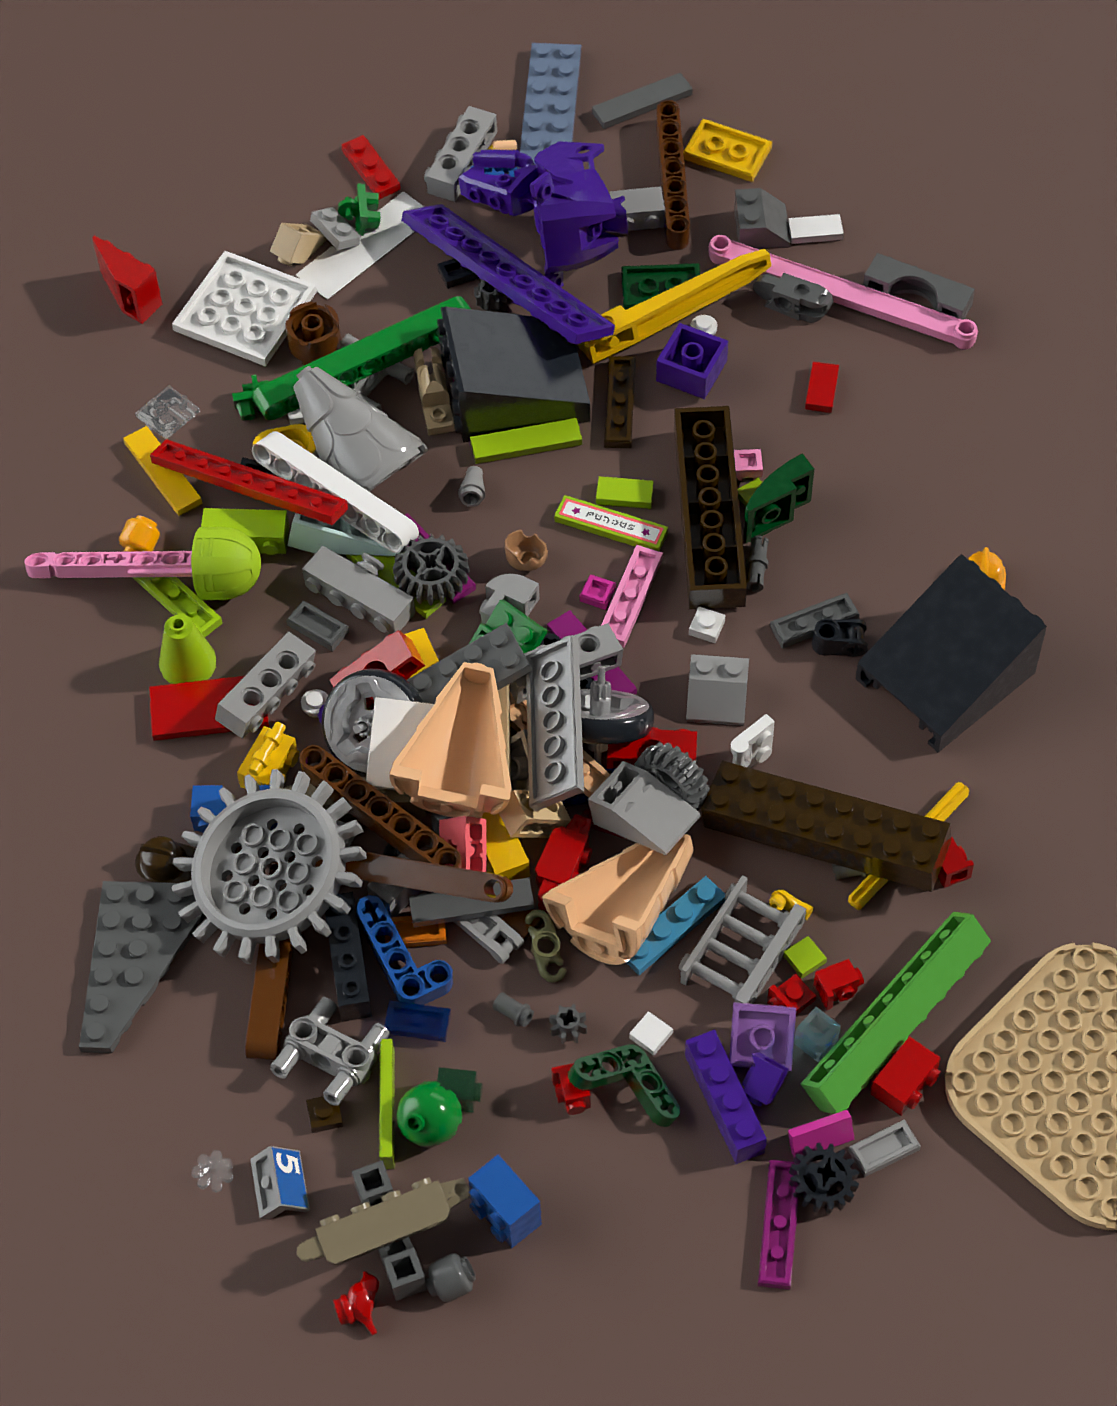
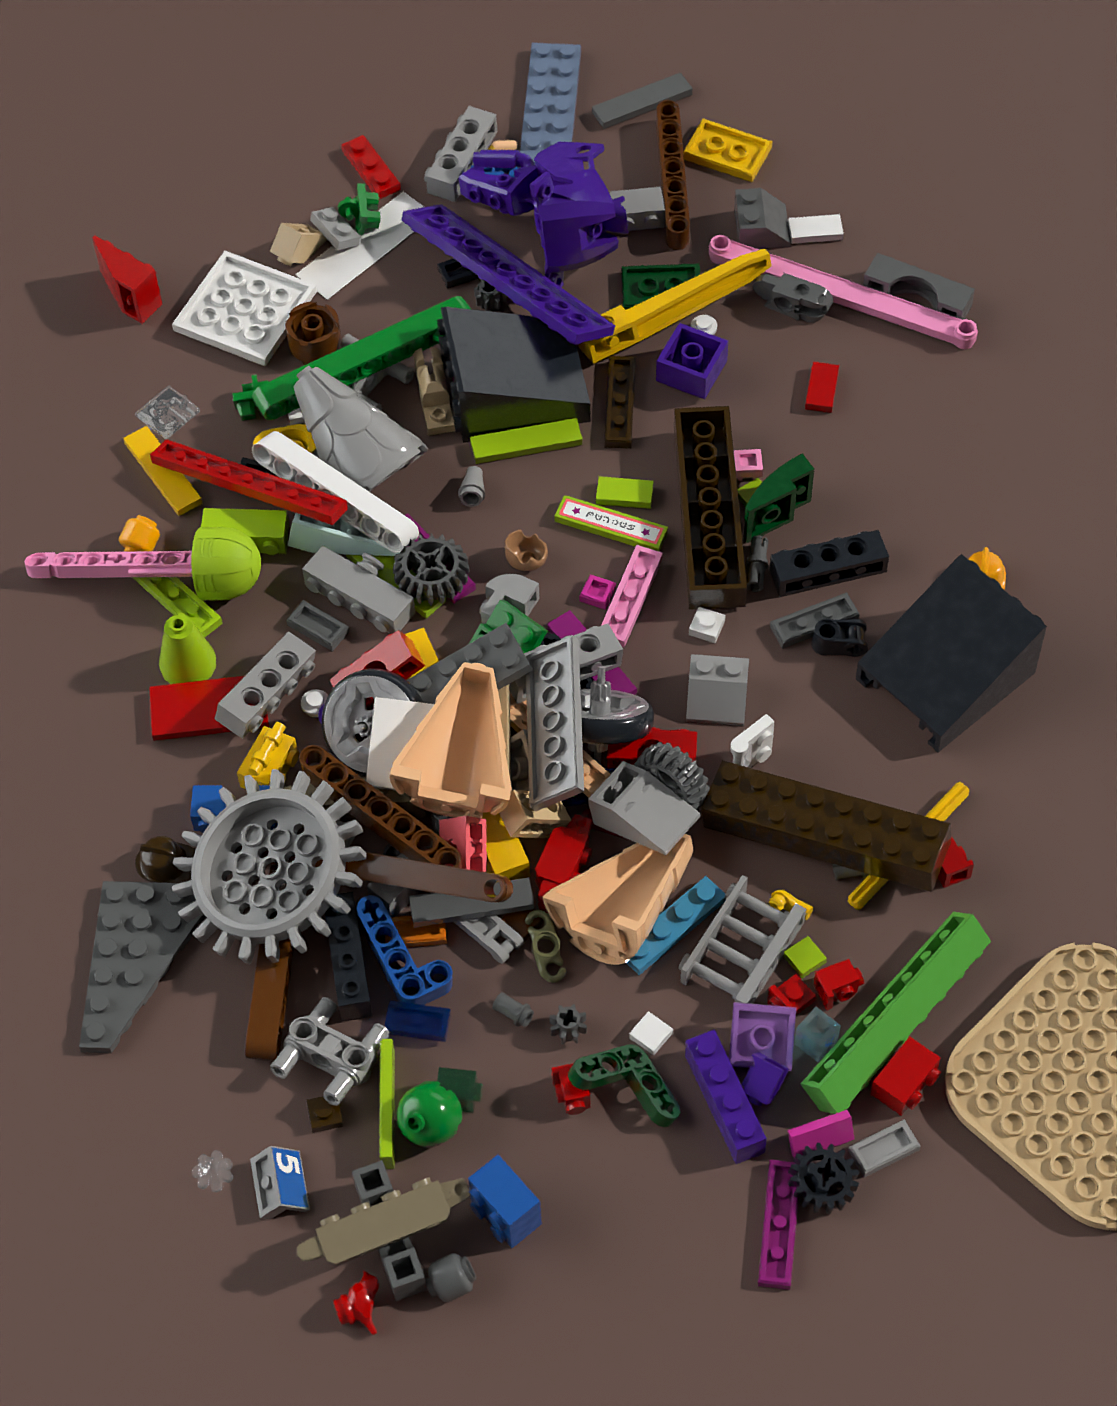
(818, 573): none -> black brick

